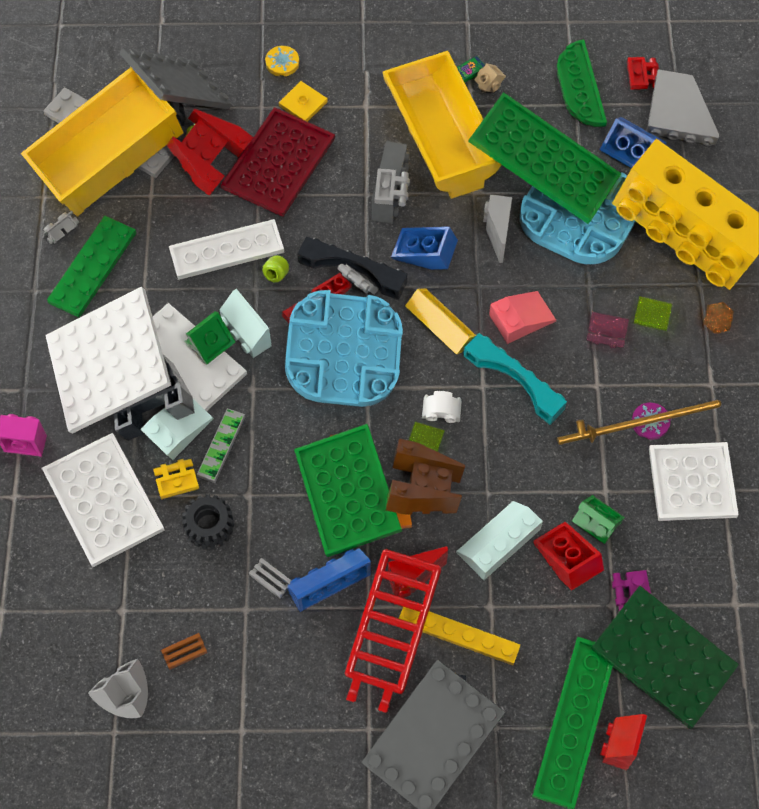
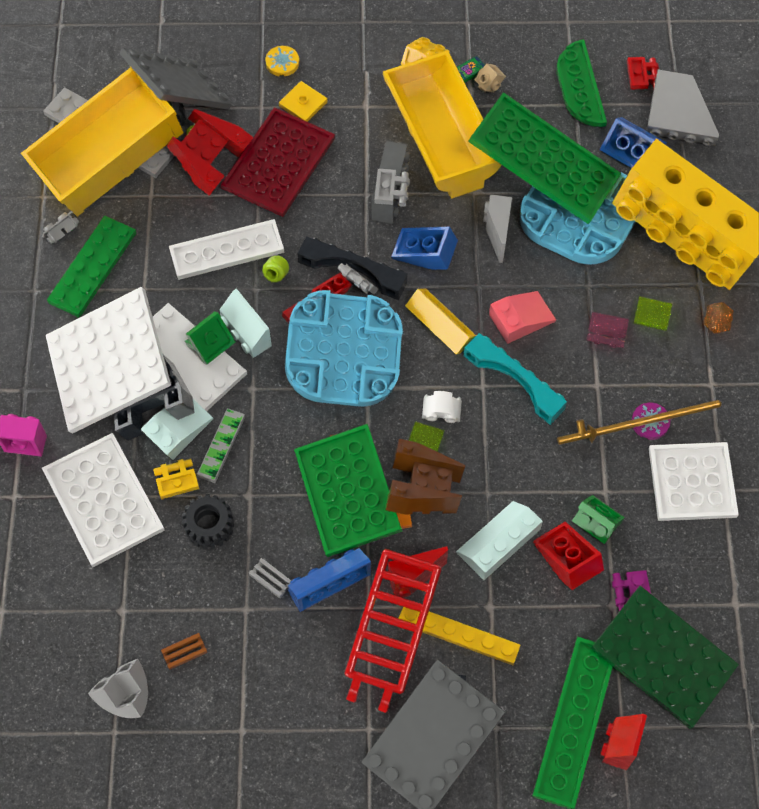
(421, 49): none -> yellow bracket

